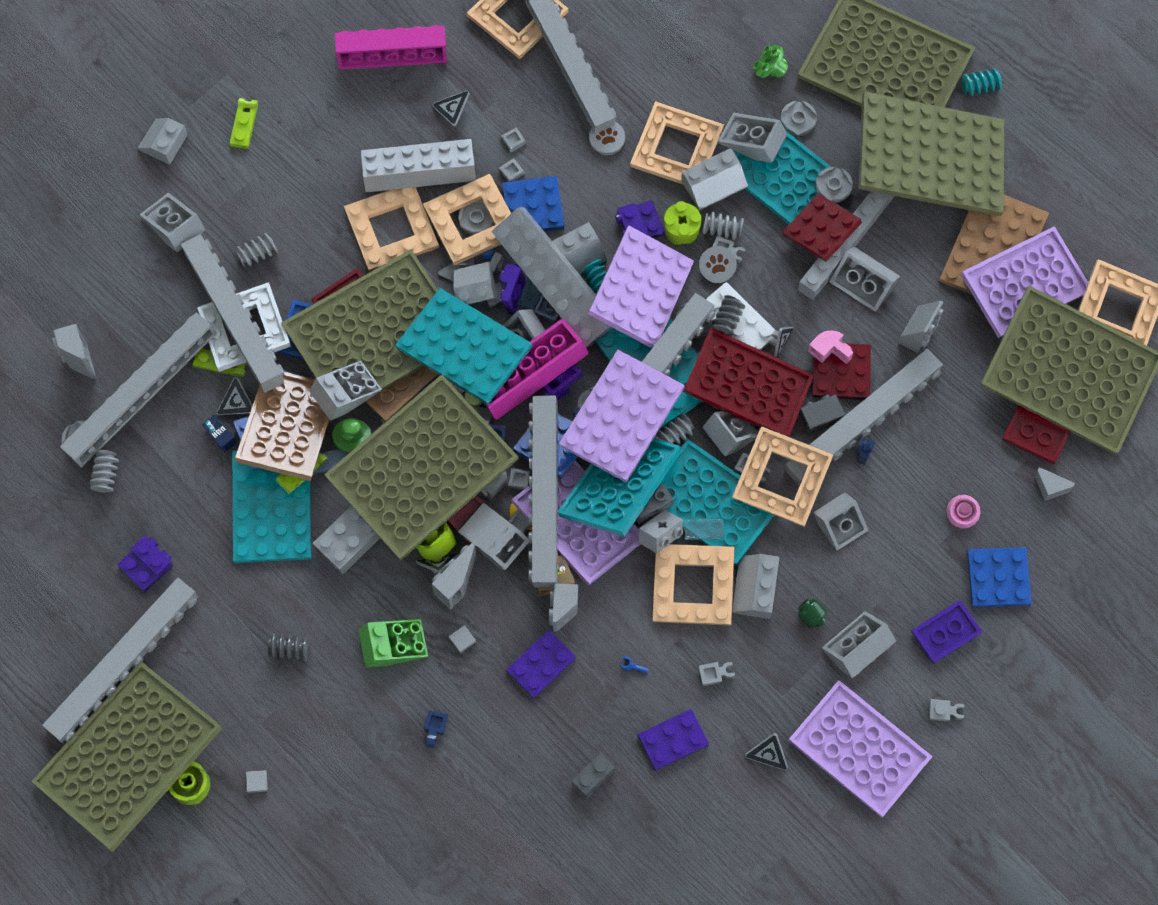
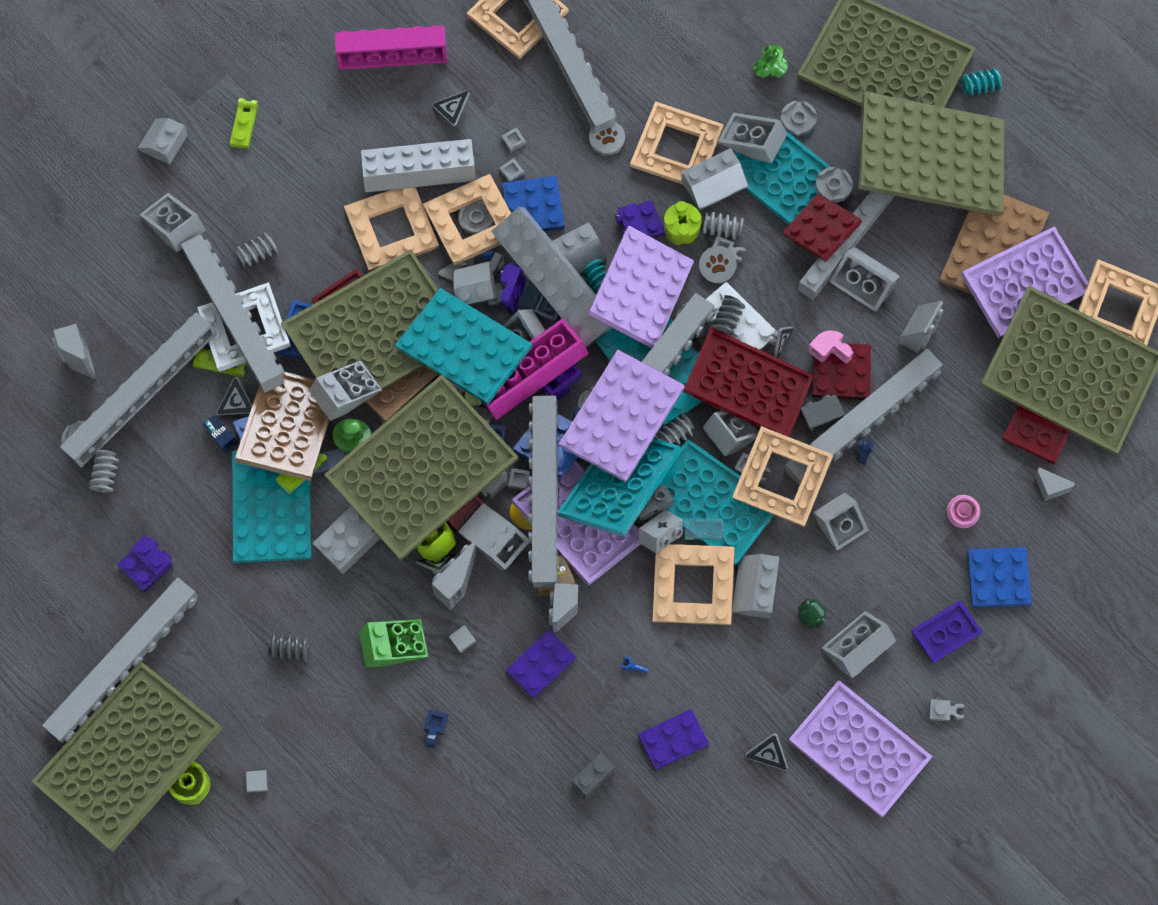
(519, 521): light grey tile -> none
(712, 673): light grey plate -> none

